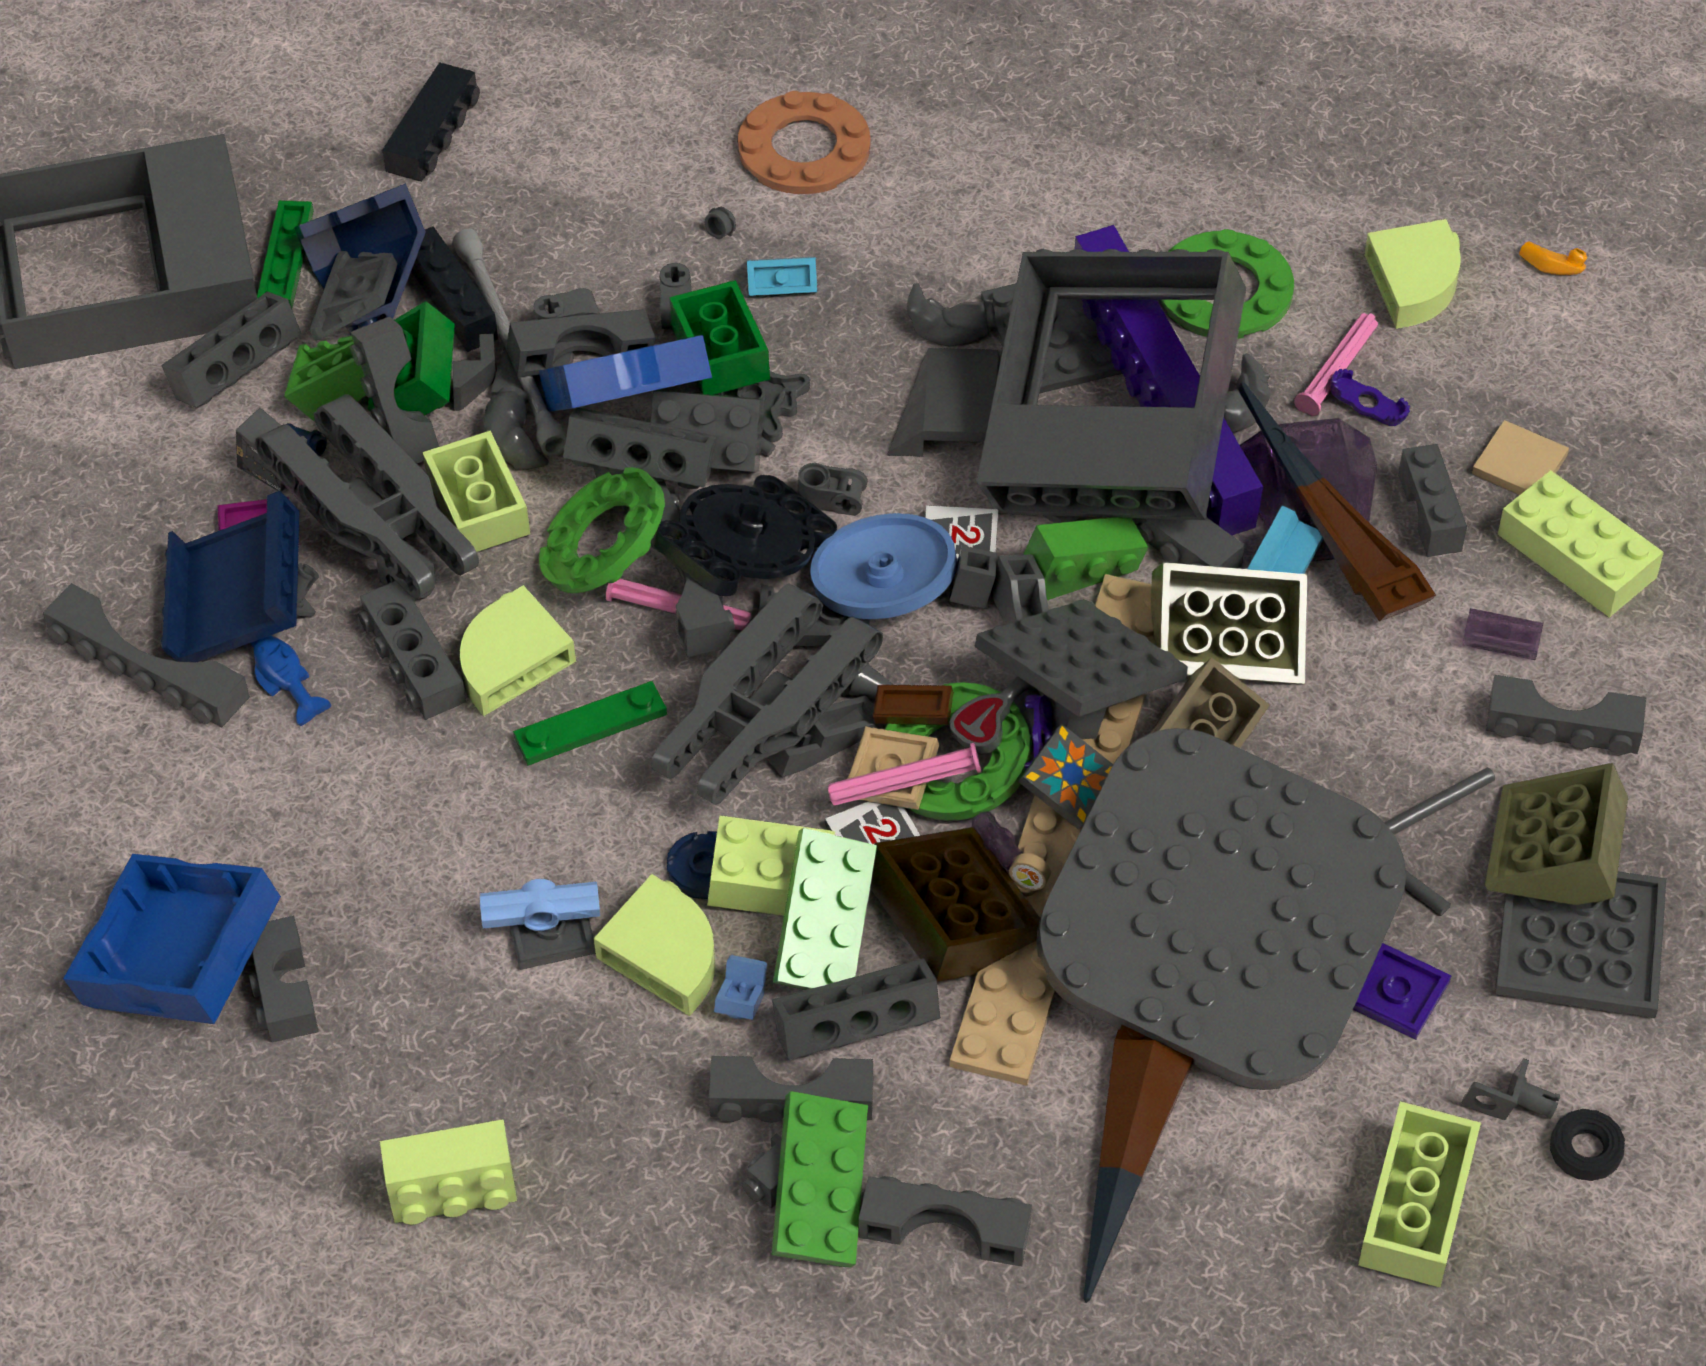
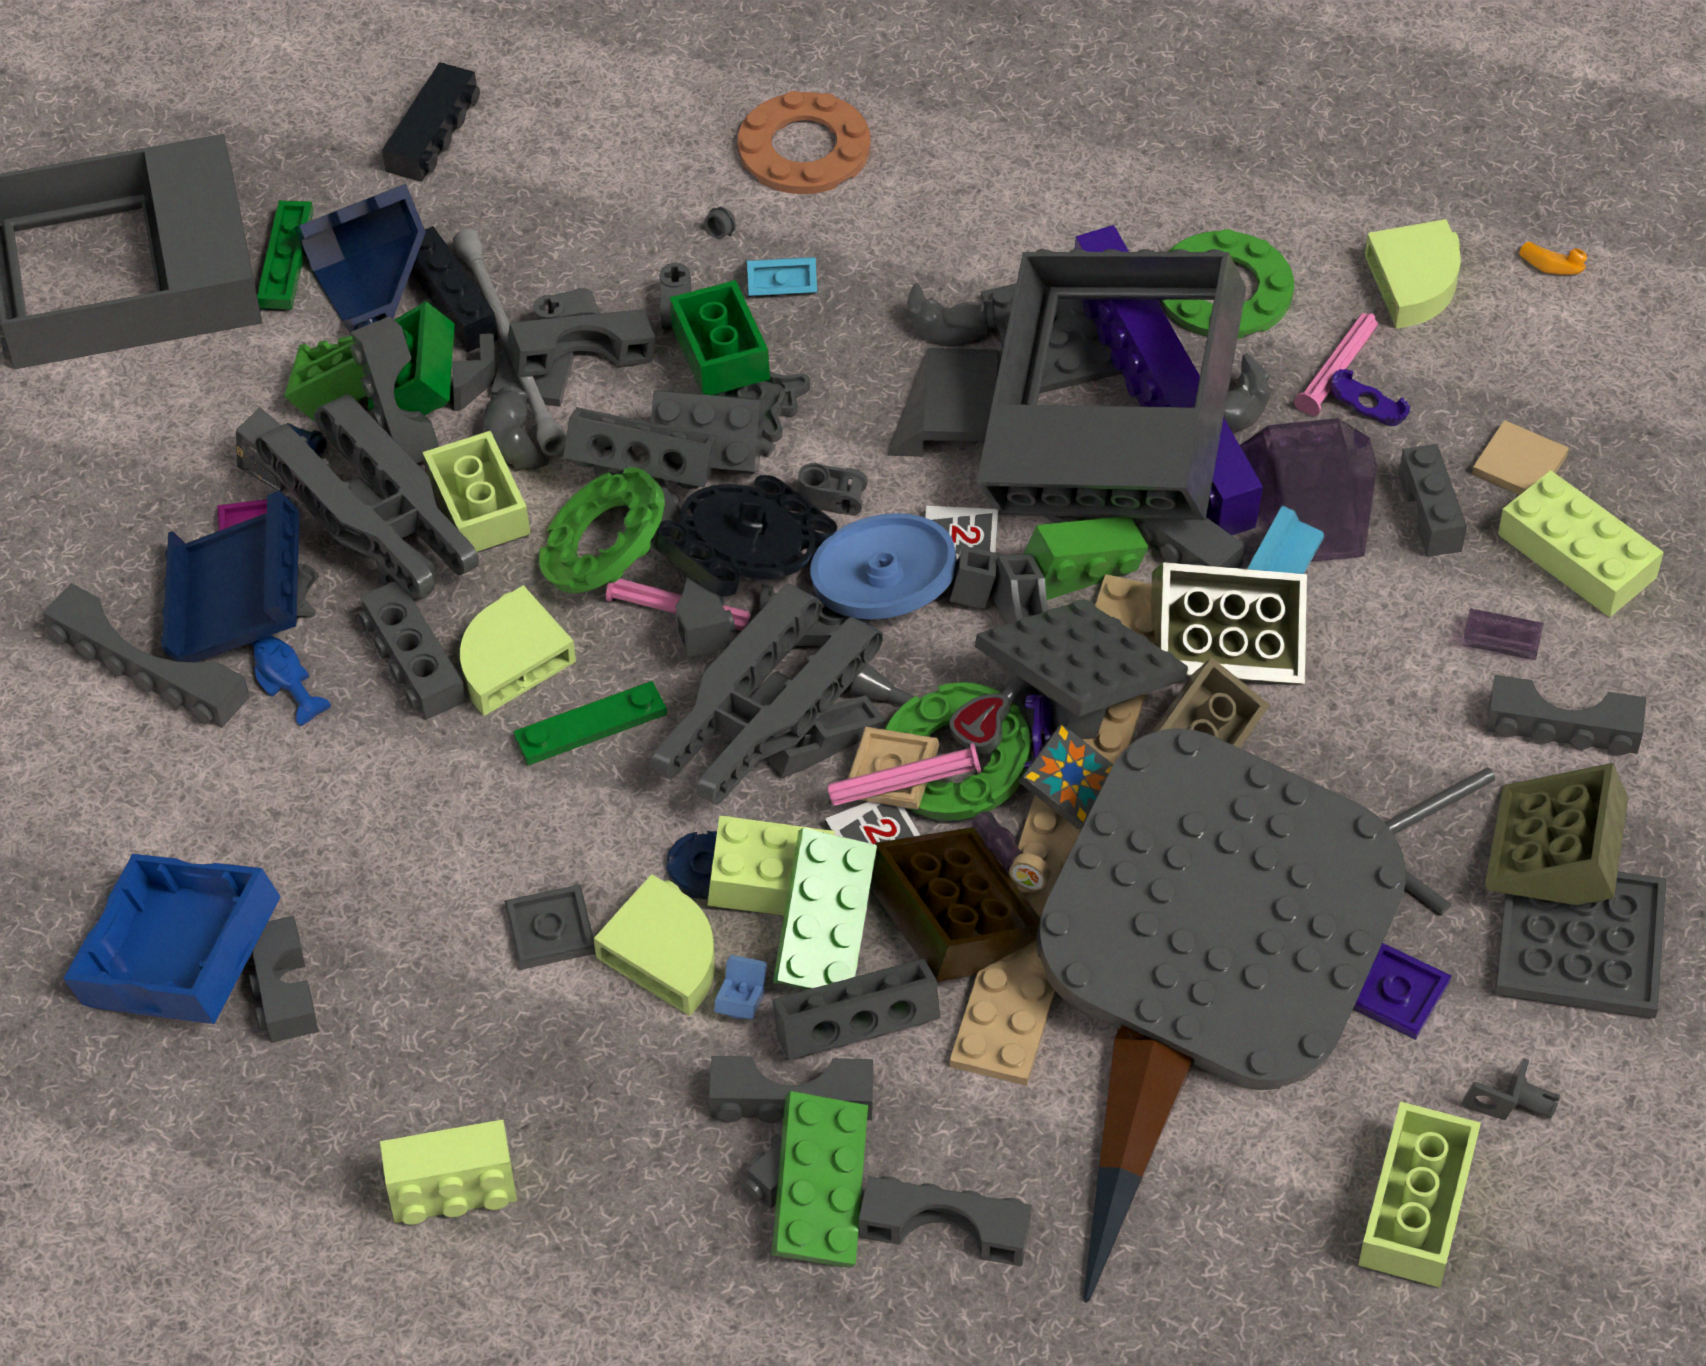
(231, 349): dark grey brick -> none
(353, 290): dark grey wing -> none
(539, 904): light blue piece -> none
(625, 374): blue tile -> none
(913, 704): reddish brown tile -> none
(1367, 559): reddish brown plate -> none
(1596, 1124): black tyre -> none

